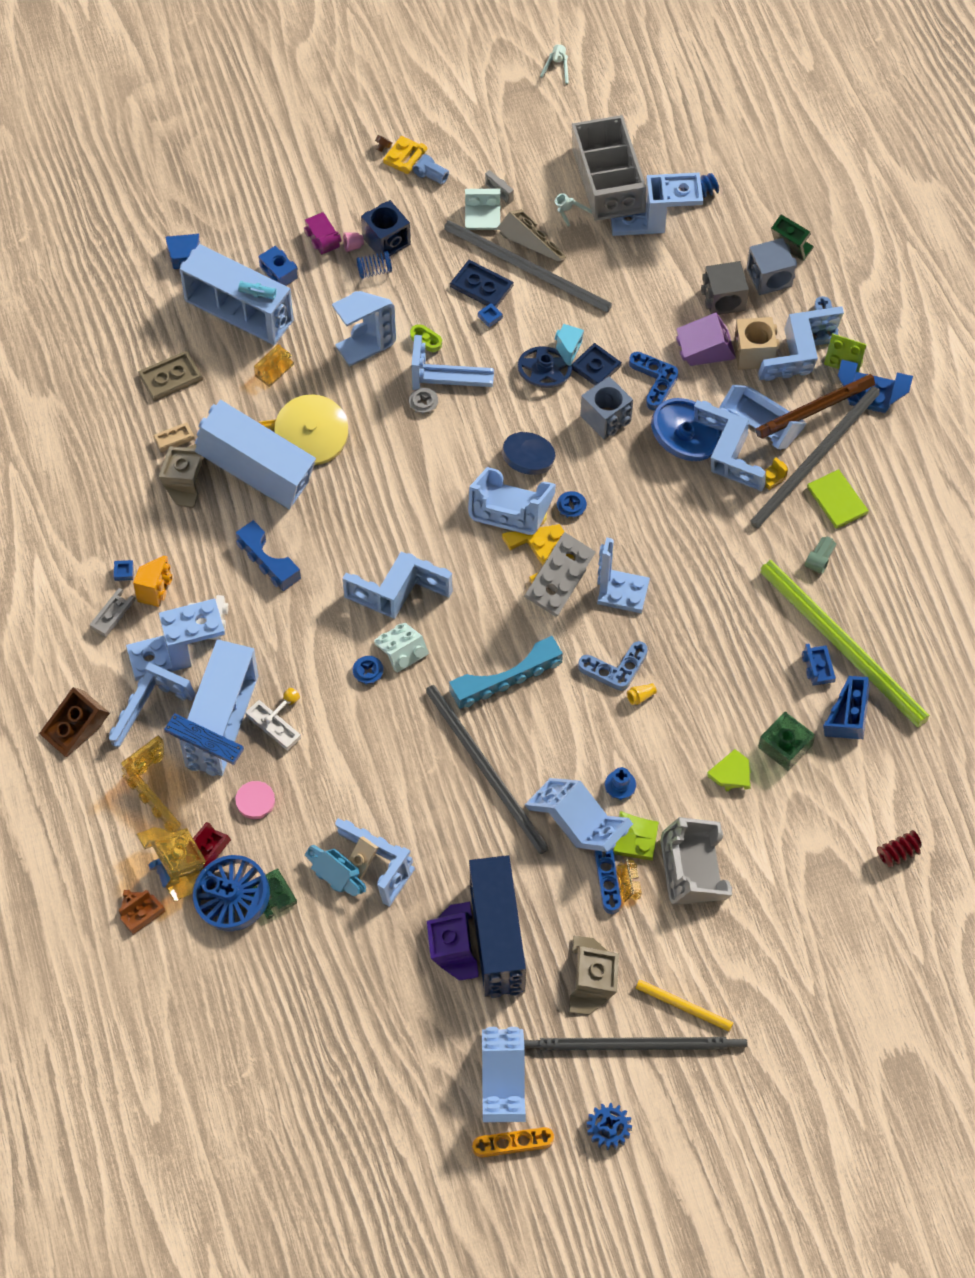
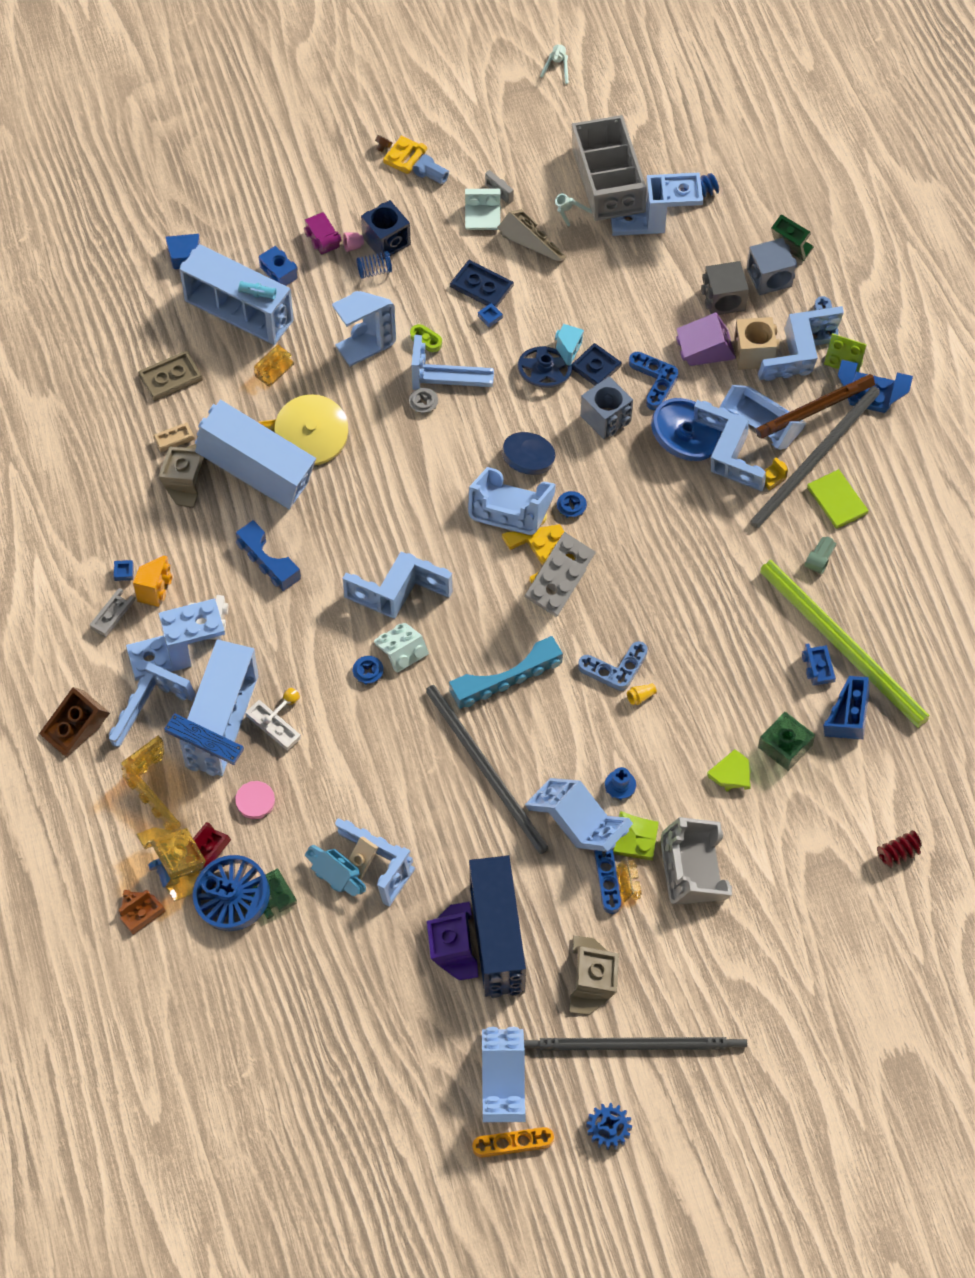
(528, 266): dark grey axle -> none
(619, 588): light blue bracket -> none
(684, 1005): yellow piece -> none

